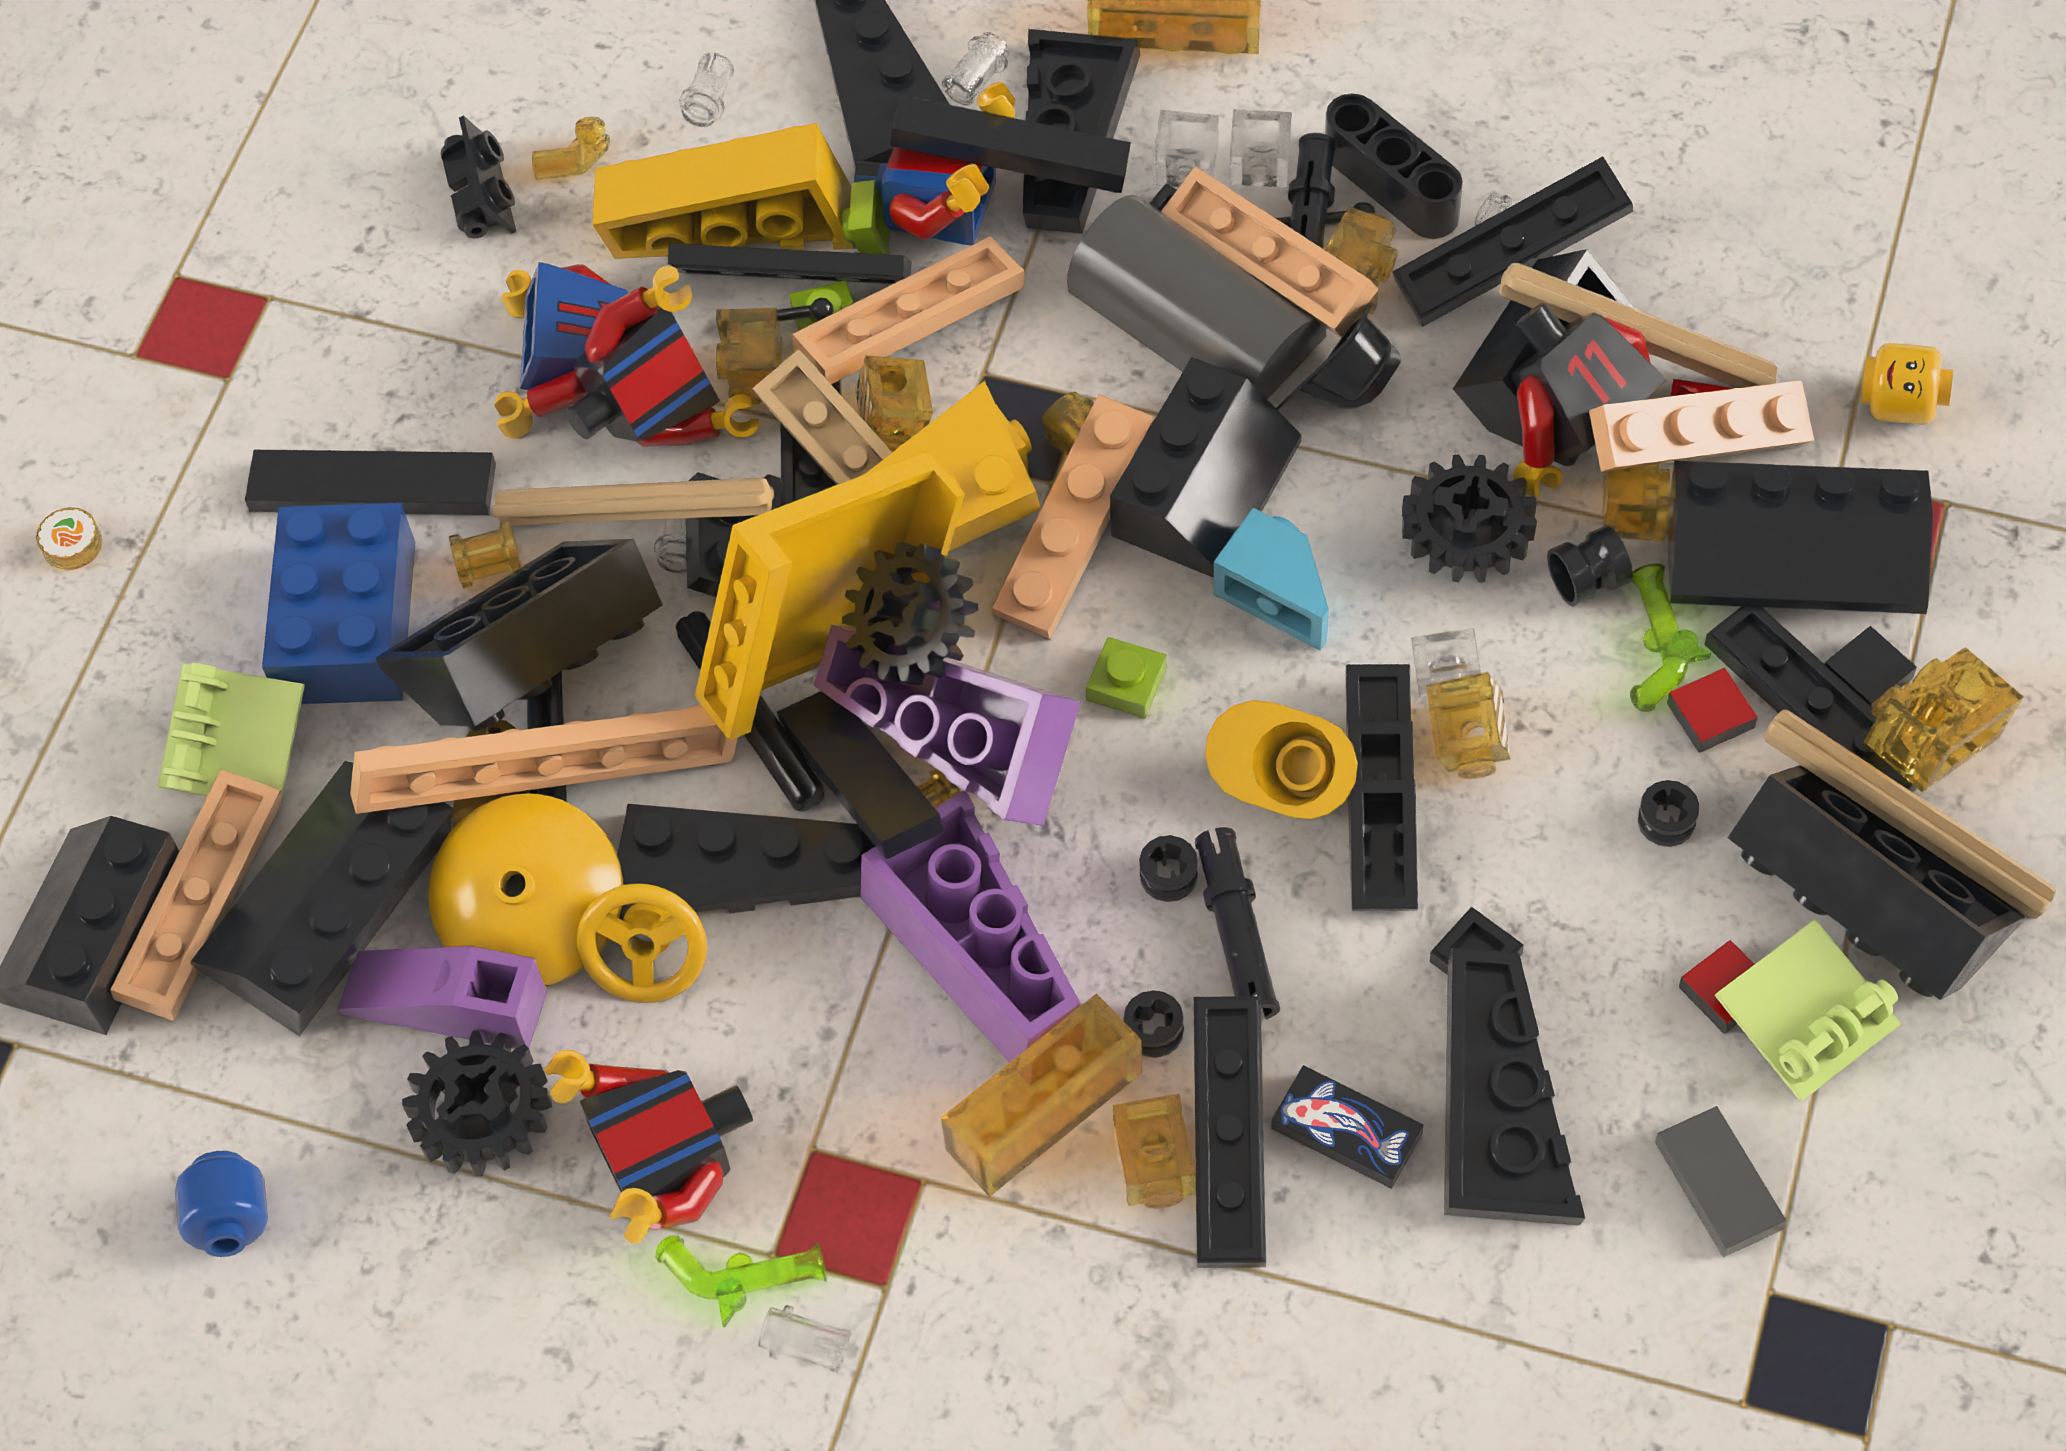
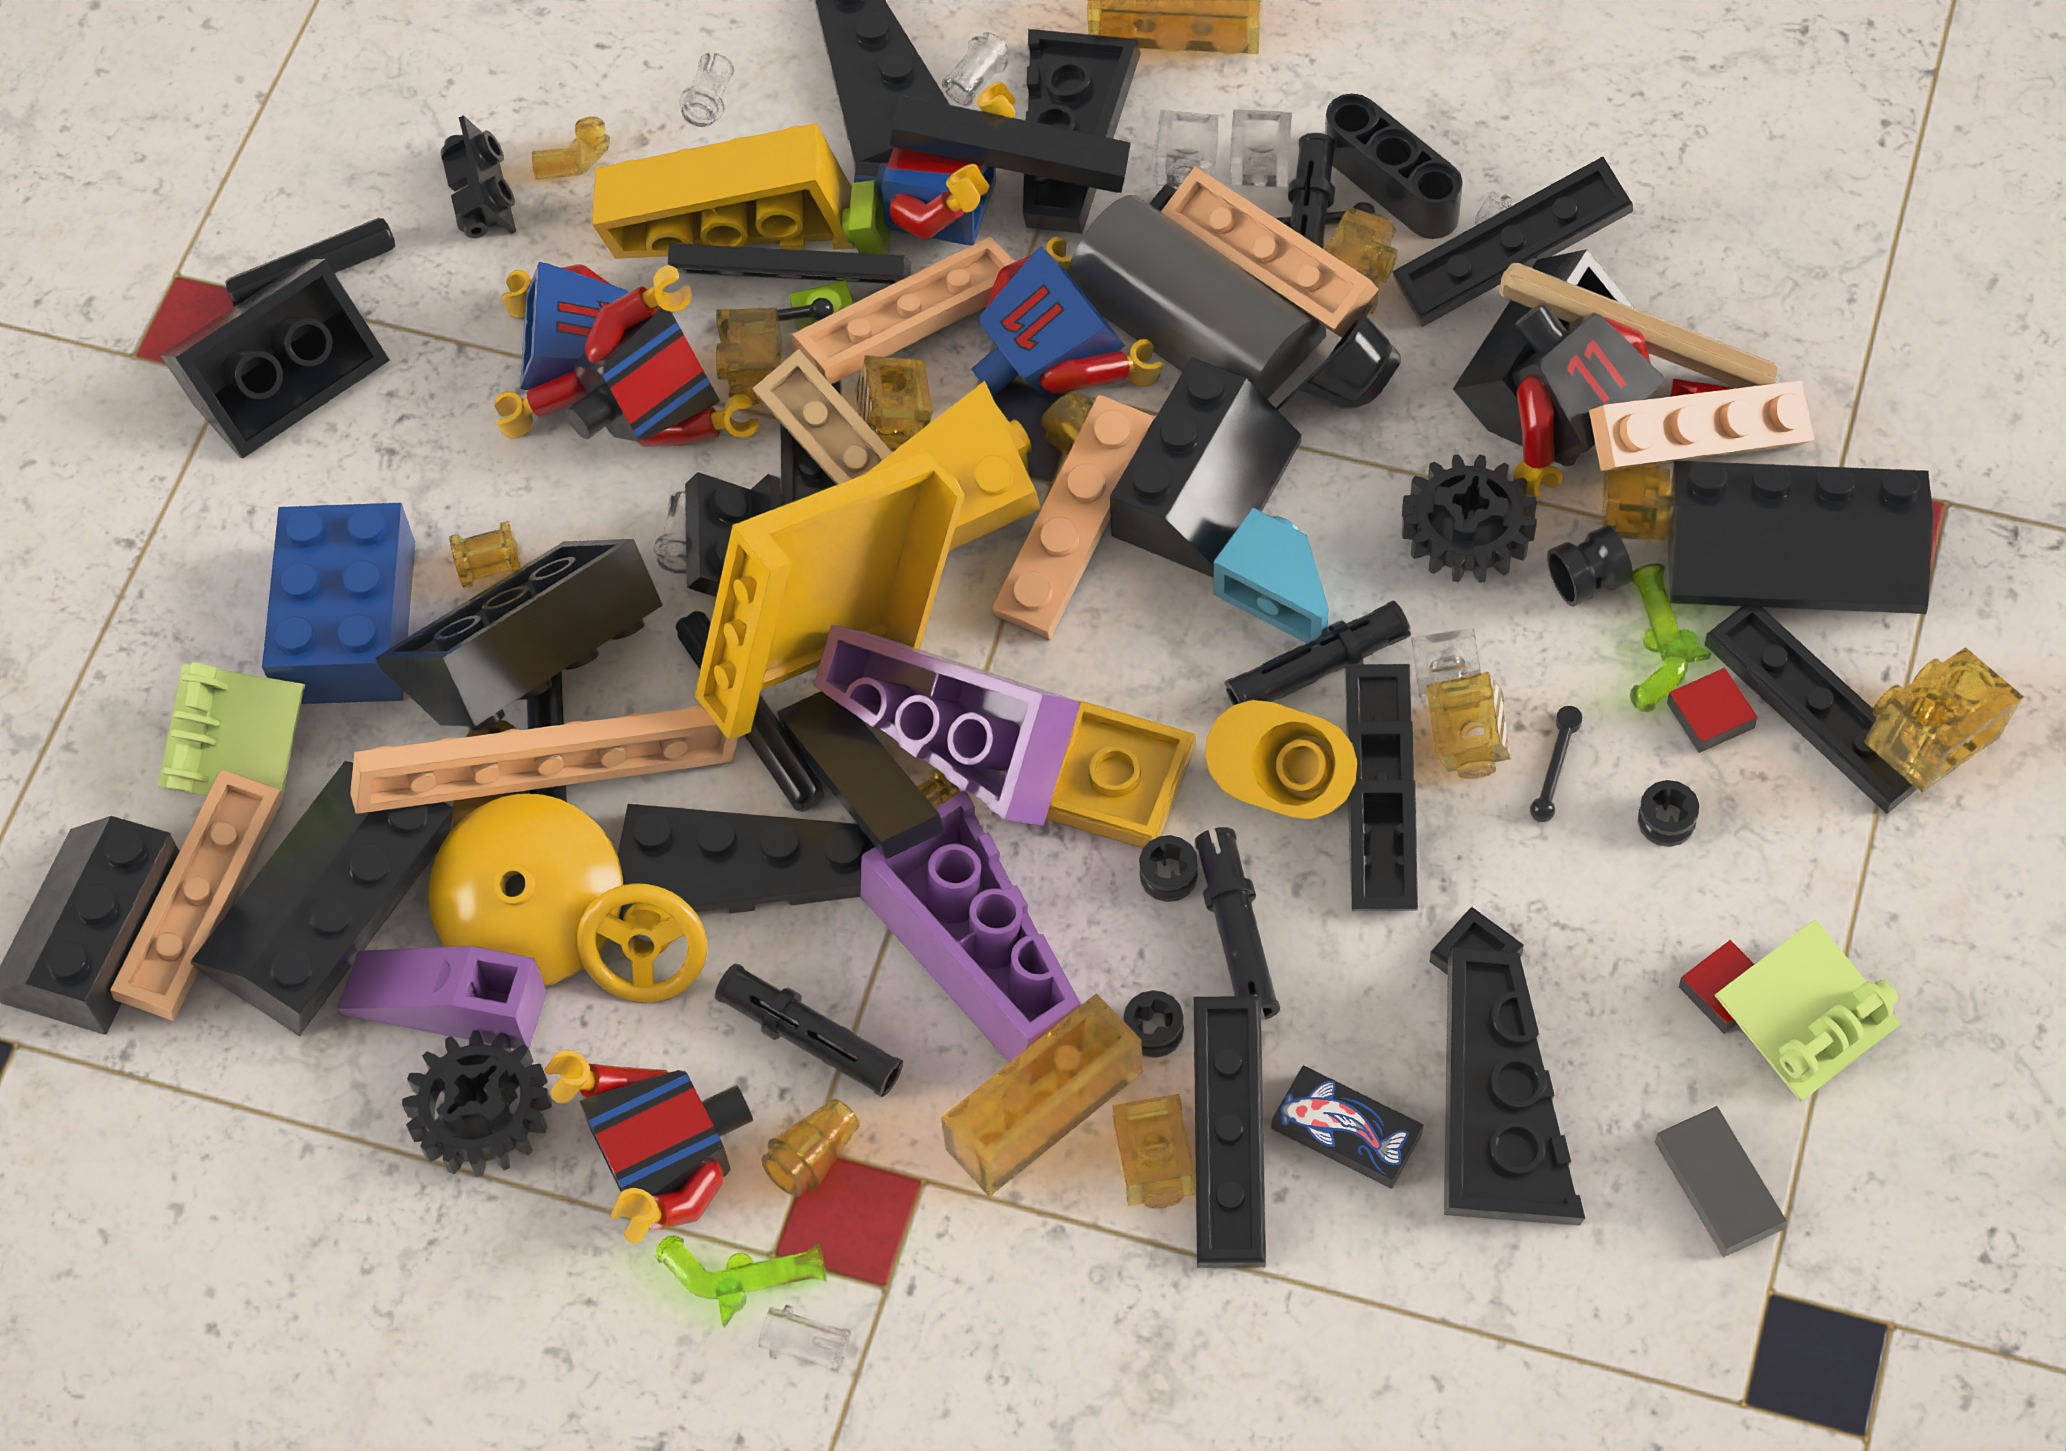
(69, 538): tile -> none
(221, 1203): blue head -> none
(276, 356): none -> black slope
(339, 251): none -> black axle
(419, 480): black tile -> none
(634, 501): tan axle -> none
(746, 991): none -> black pin
(809, 1148): none -> clear yellow cone
(909, 613): black gear -> none
(1054, 332): none -> blue torso
(1120, 775): none -> yellow tile
(1126, 677): lime plate -> none
(1318, 658): none -> black pin
(1568, 722): none -> black hinge
(1871, 666): black tile -> none
(1873, 882): black slope -> none
(1905, 383): yellow head -> none
(1910, 814): tan axle -> none

